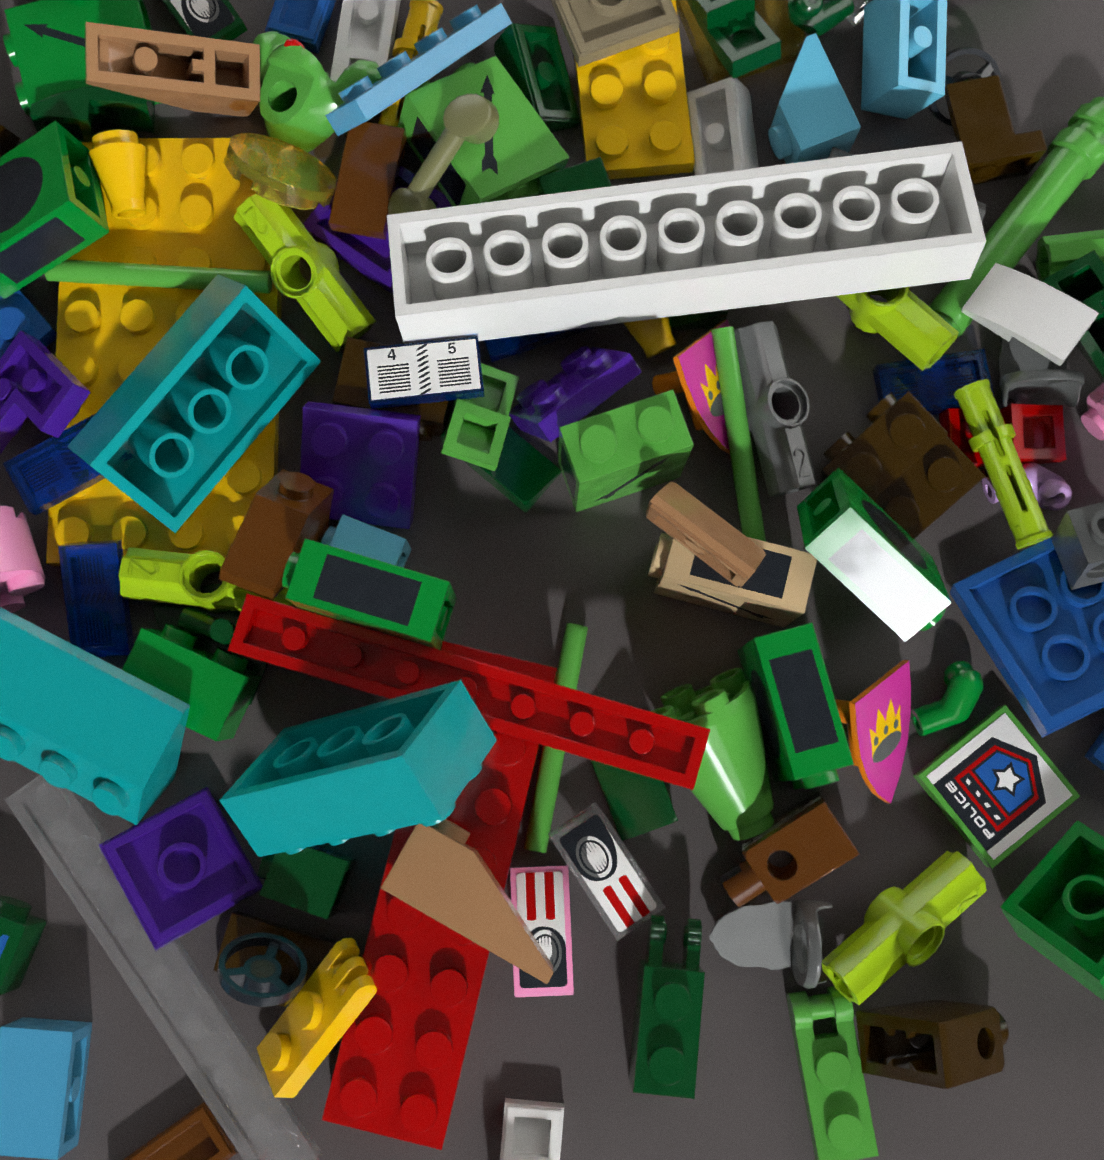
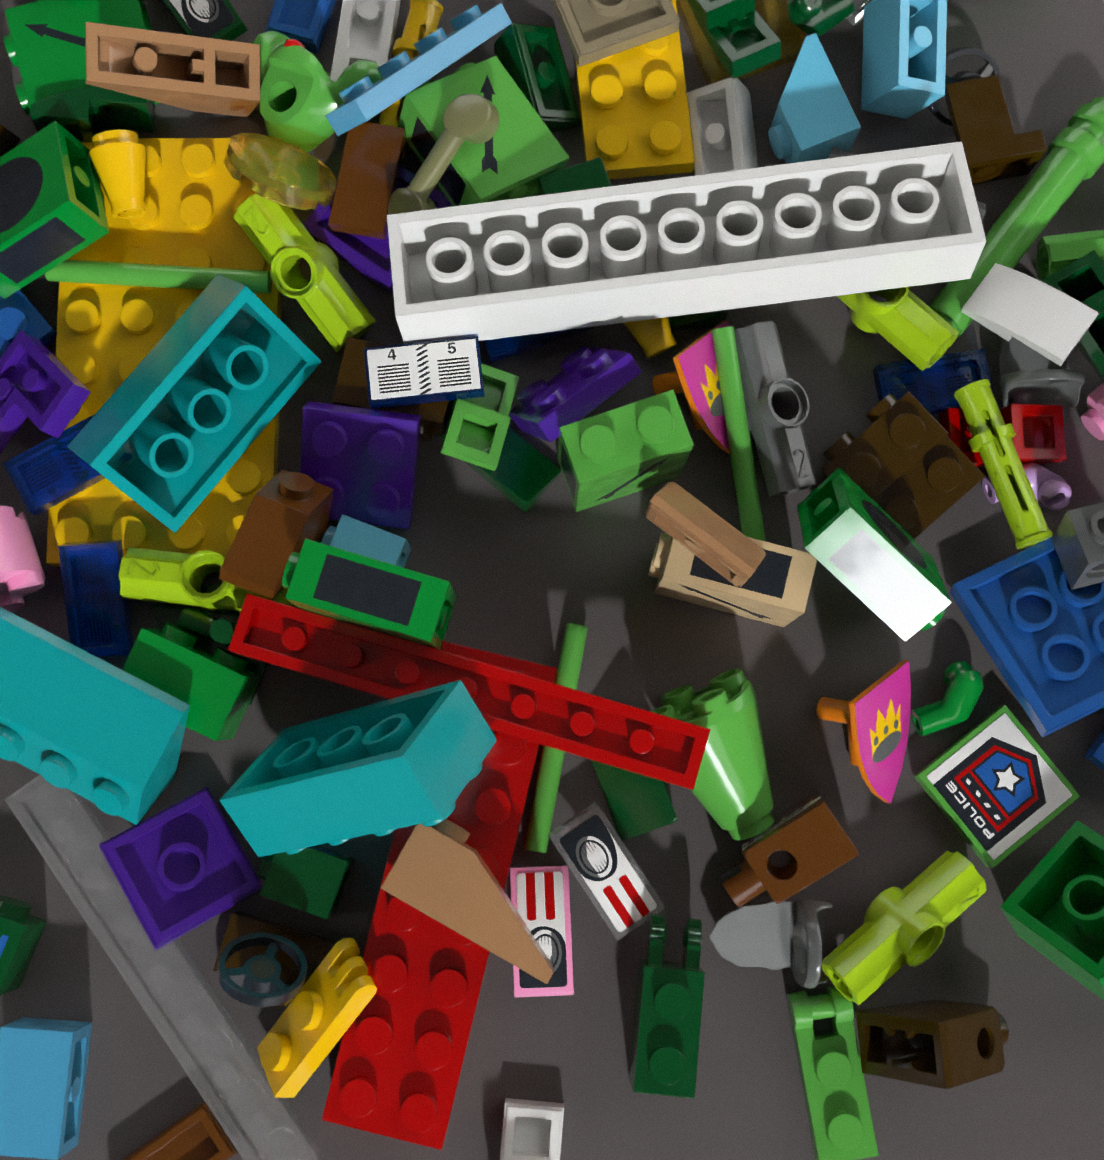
(796, 707): brick -> none

